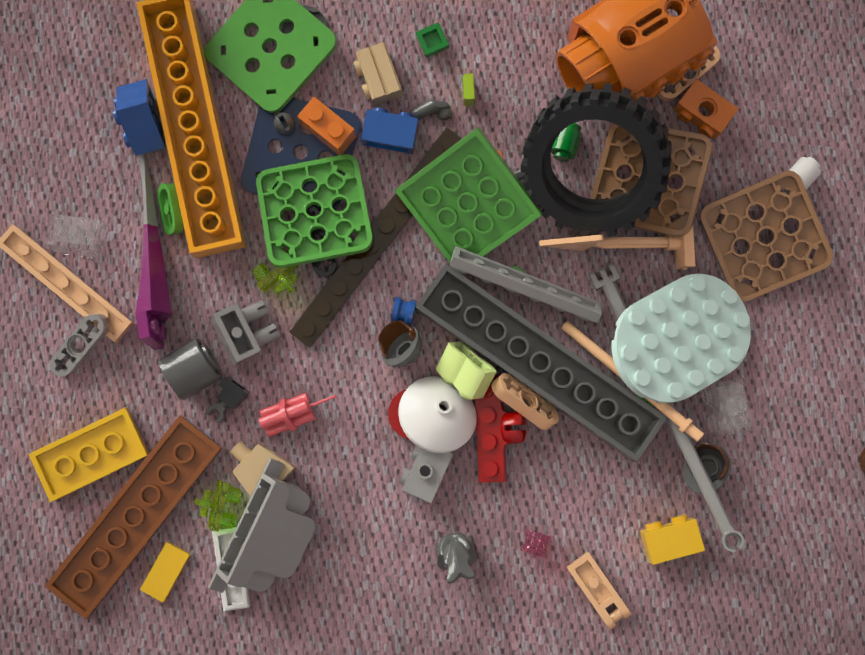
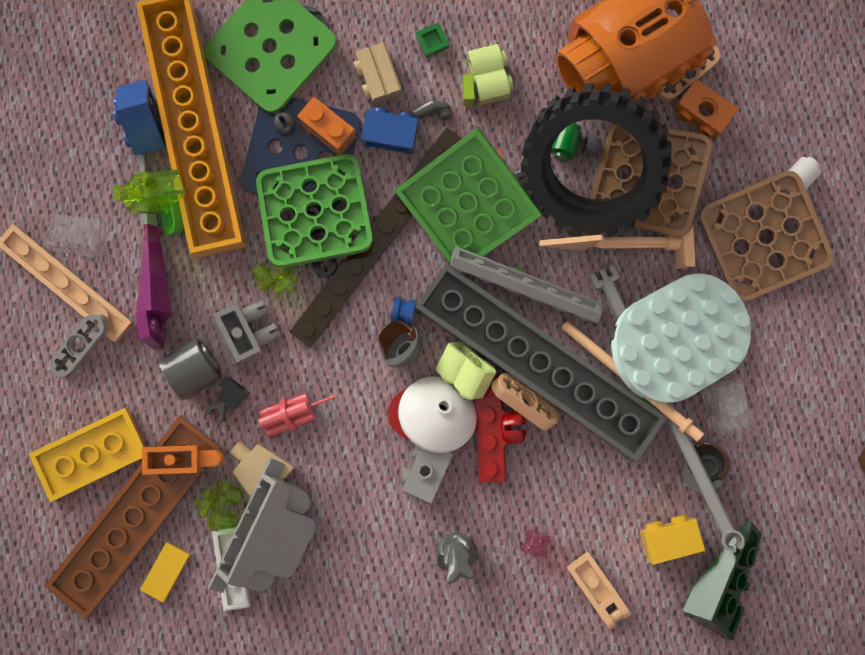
(150, 192): none -> clear neon green torso
(179, 459): none -> orange brick
(489, 74): none -> yellowish green brick
(593, 146): none -> dark grey hinge
(717, 592): none -> wedge

